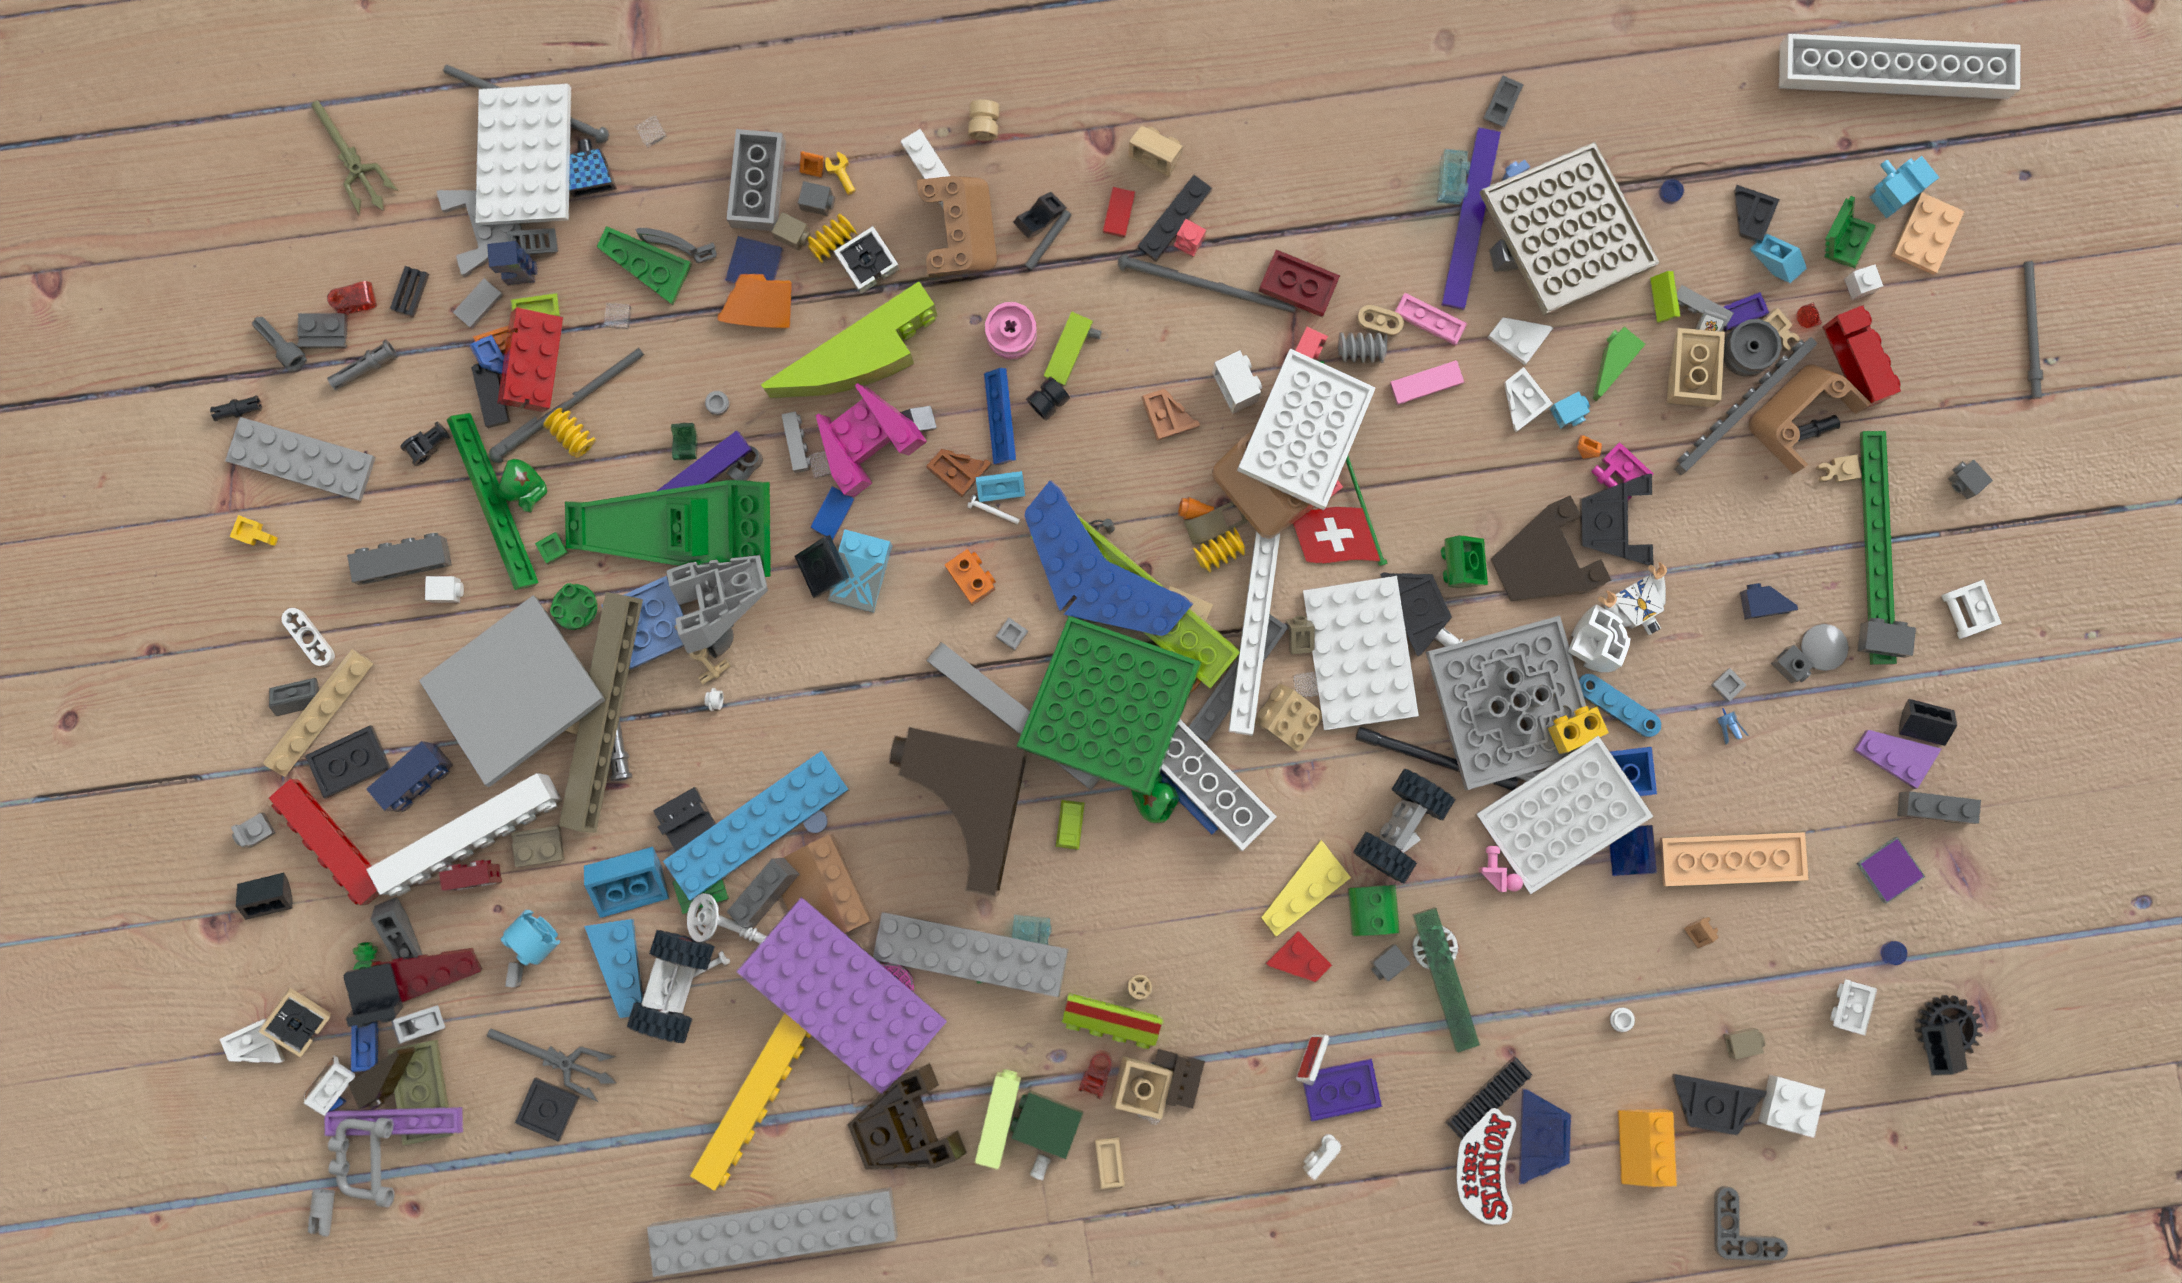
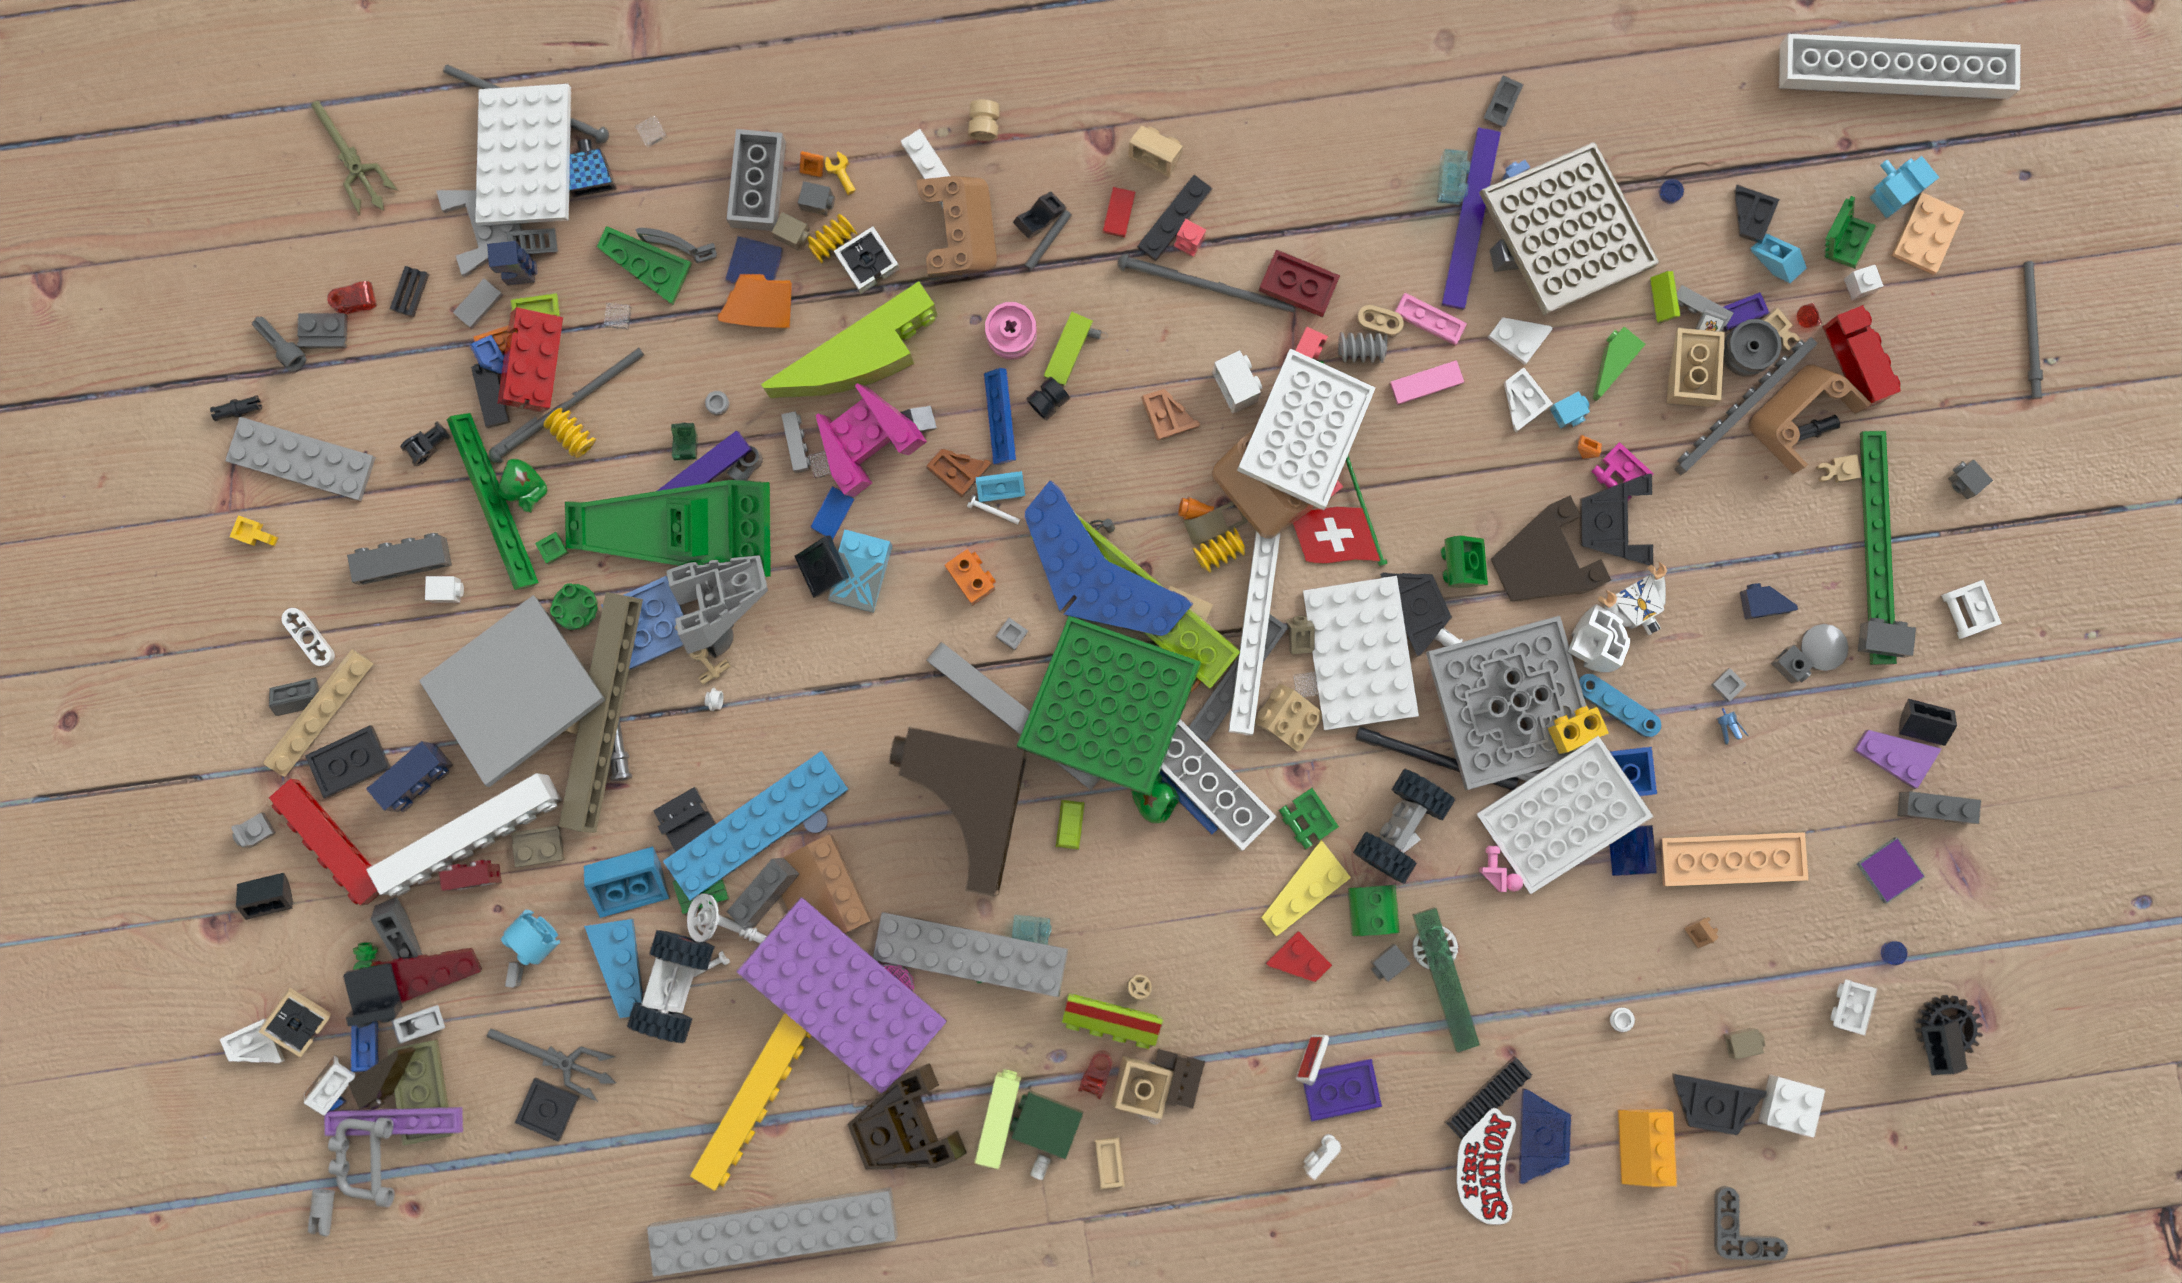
(371, 360): flat silver pin -> none
(1315, 815): none -> green plate

